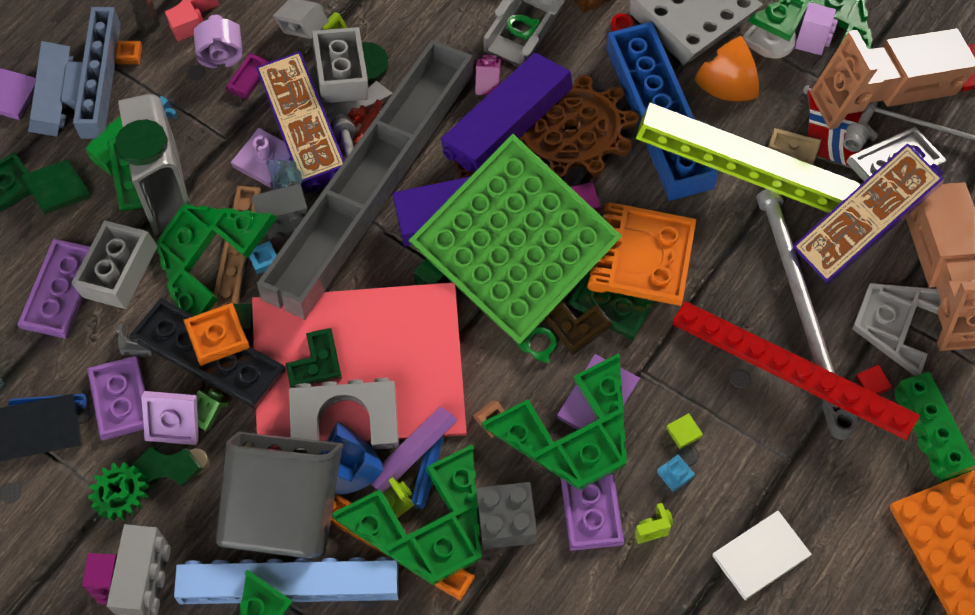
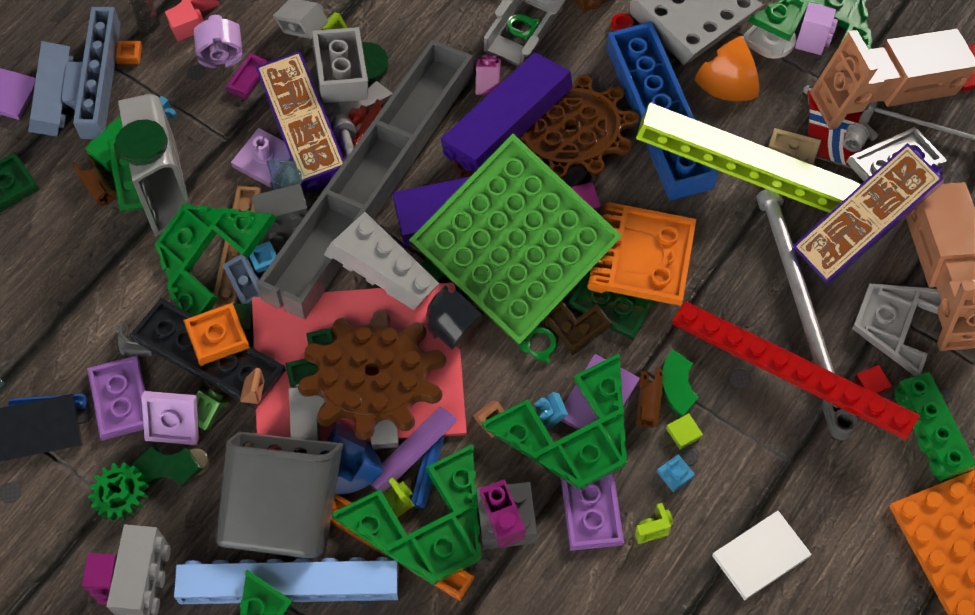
(53, 298): medium lavender tile -> none
(55, 186): dark green tile -> none
(96, 183): none -> reddish brown piece
(115, 264): light grey brick -> none
(243, 278): none -> sand blue slope
(253, 387): none -> nougat slope
(378, 397): none -> reddish brown plate
(382, 261): none -> light grey wedge
(451, 318): none -> black brick
(502, 514): none -> magenta slope
(551, 410): none -> dark azure tile
(649, 400): none -> reddish brown piece
(676, 383): none -> green tile

